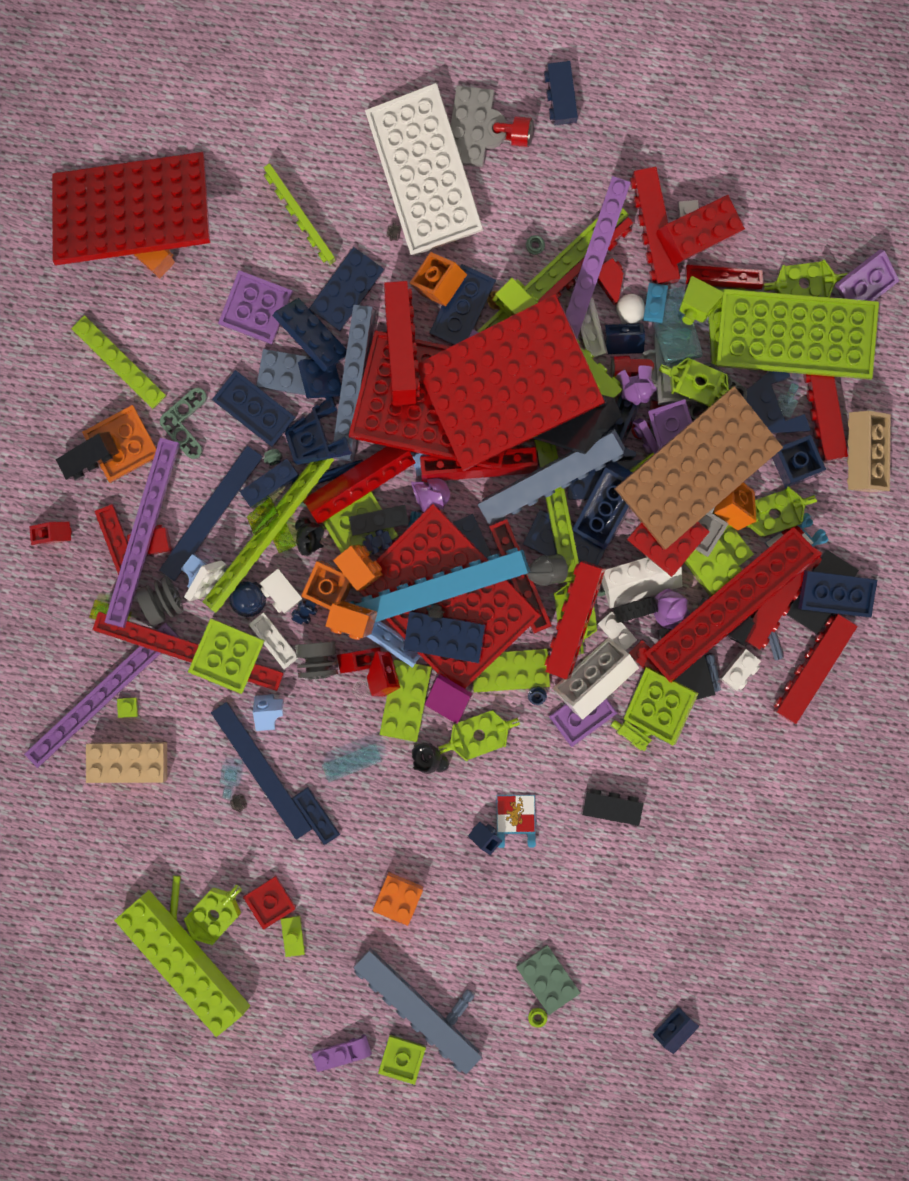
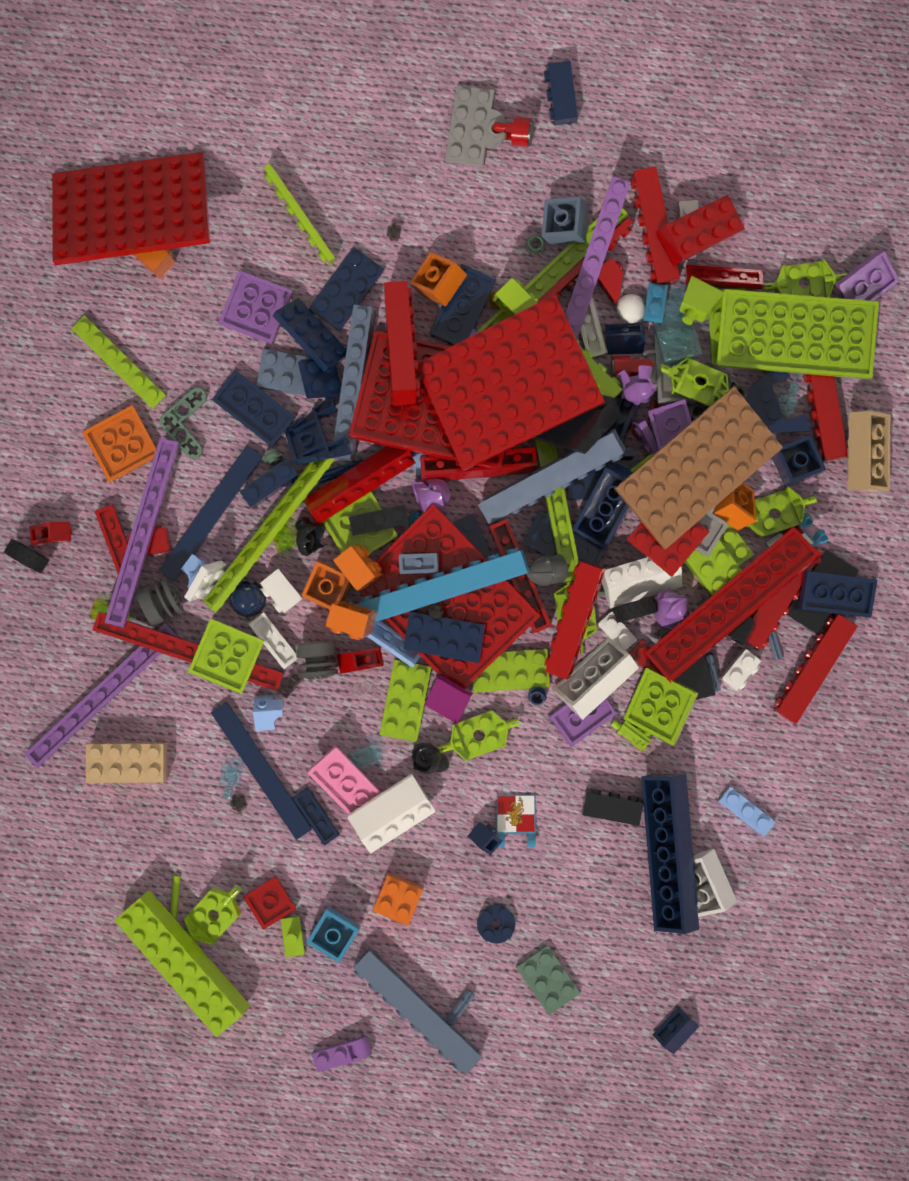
(26, 556): none -> black tyre
(87, 456): black brick -> none
(127, 707): lime plate -> none
(262, 516): clear neon green piece -> none
(290, 684): none -> clear smoke piece
(303, 610): dark blue piece -> none
(333, 934): none -> dark azure brick
(343, 780): none -> bright pink plate
(380, 539): dark blue piece -> none
(382, 675): red slope -> none
(391, 813): none -> white slope
(402, 1059): lime plate -> none
(418, 563): none -> sand blue plate
(424, 170): white plate -> none
(489, 932): none -> dark blue plate
(541, 1022): lime plate -> none
(565, 220): none -> sand blue brick
(670, 853): none -> dark blue brick
(712, 885): none -> white slope
(746, 811): none -> light blue plate

